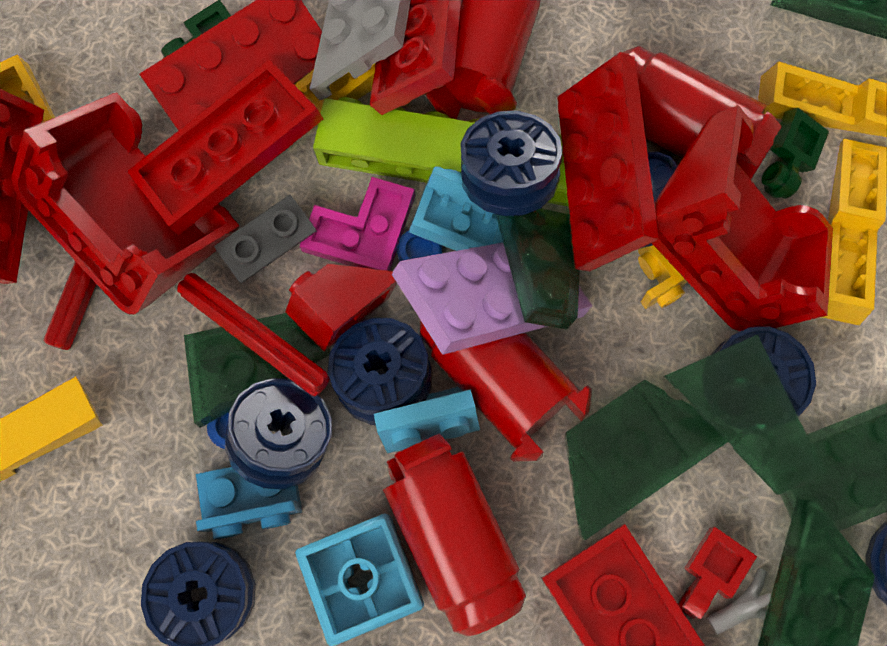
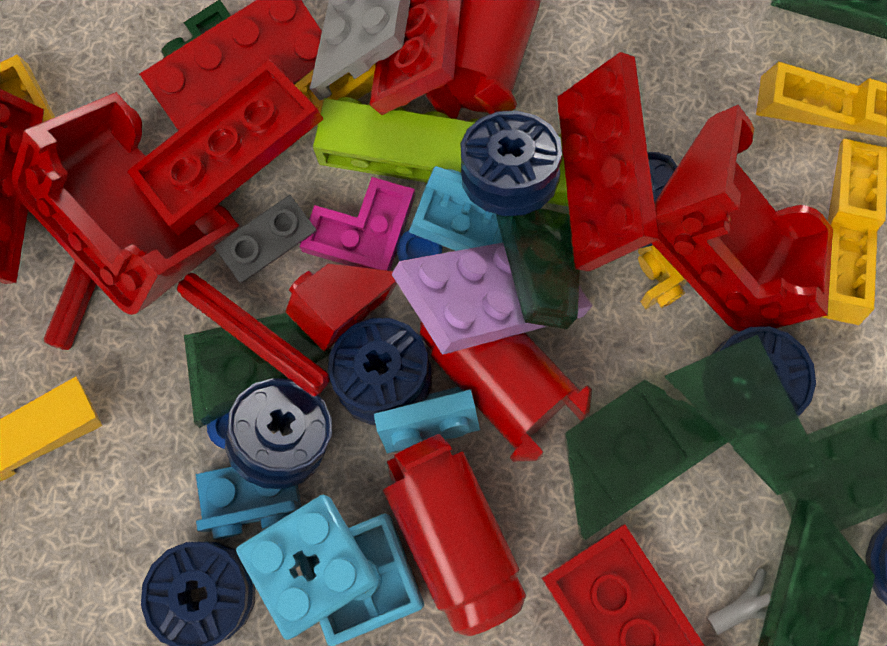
(274, 555): none -> medium azure brick
(682, 99): red piece -> none
(718, 568): red plate -> none
(799, 147): dark green plate -> none

